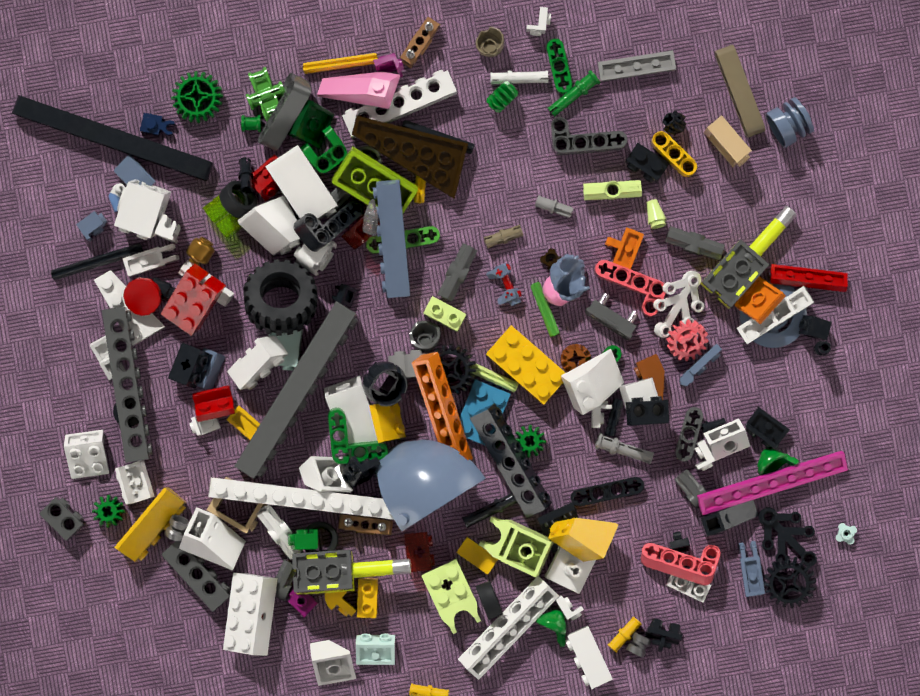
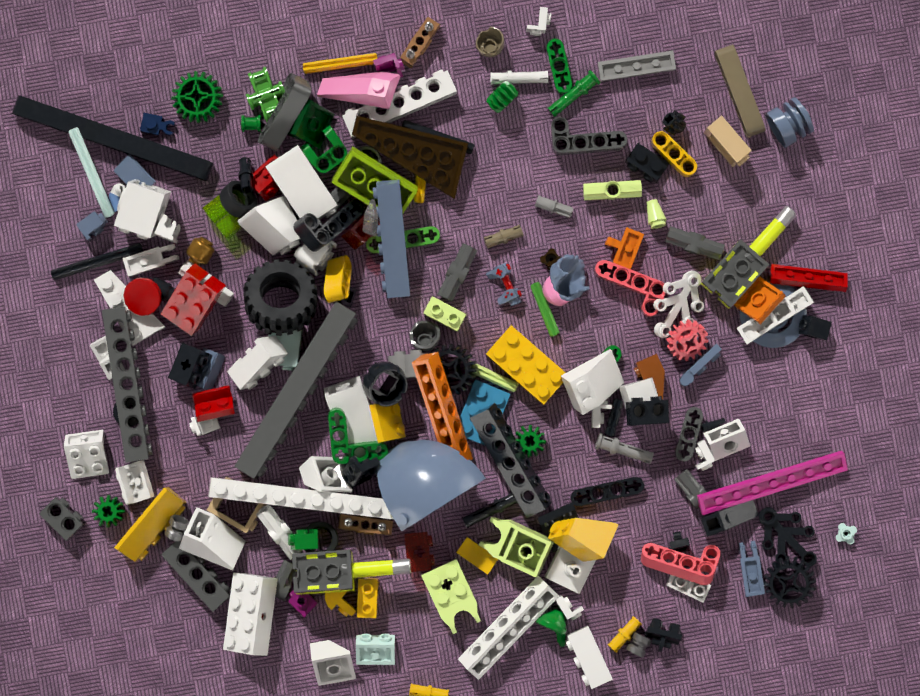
(91, 172): none -> light aqua axle
(244, 422): yellow tile -> none
(337, 279): none -> yellow beam
(489, 600): black tyre -> none
(568, 353): dark orange gear -> none
(610, 319): dark grey piece -> none
(766, 427): black bracket -> none
(772, 460): green hat -> none
(825, 344): black pin -> none

